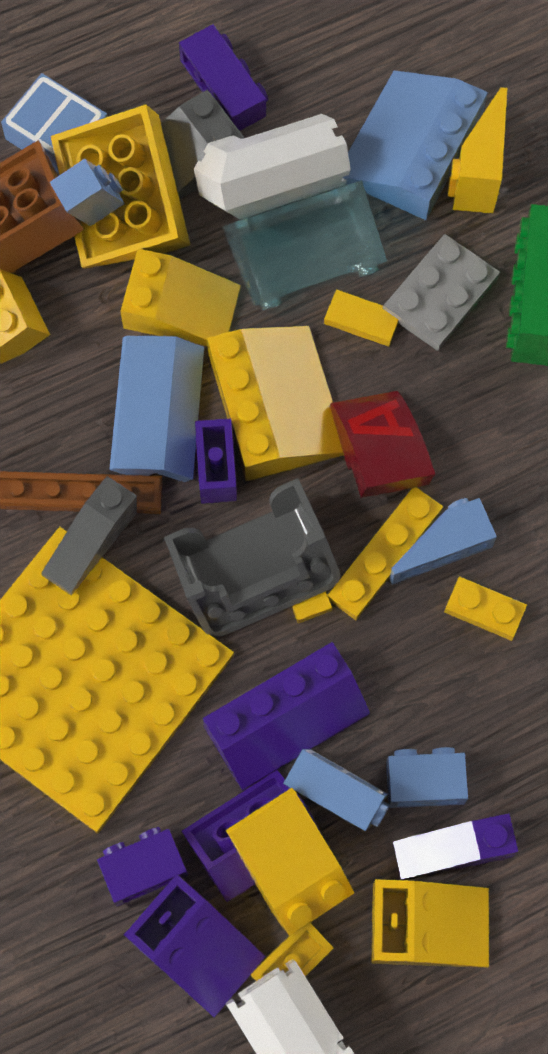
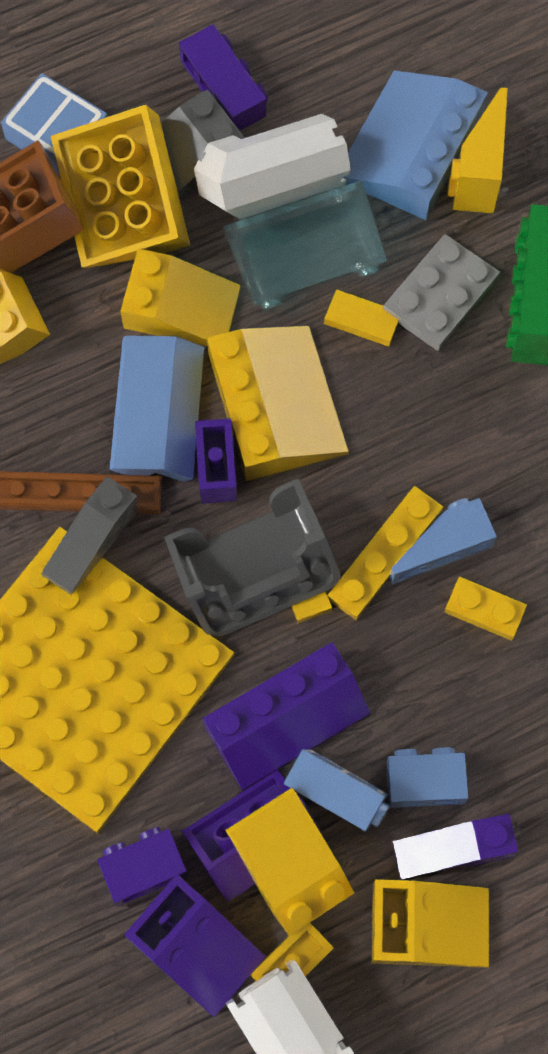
(88, 192): medium blue brick -> none
(382, 444): dark red slope -> none

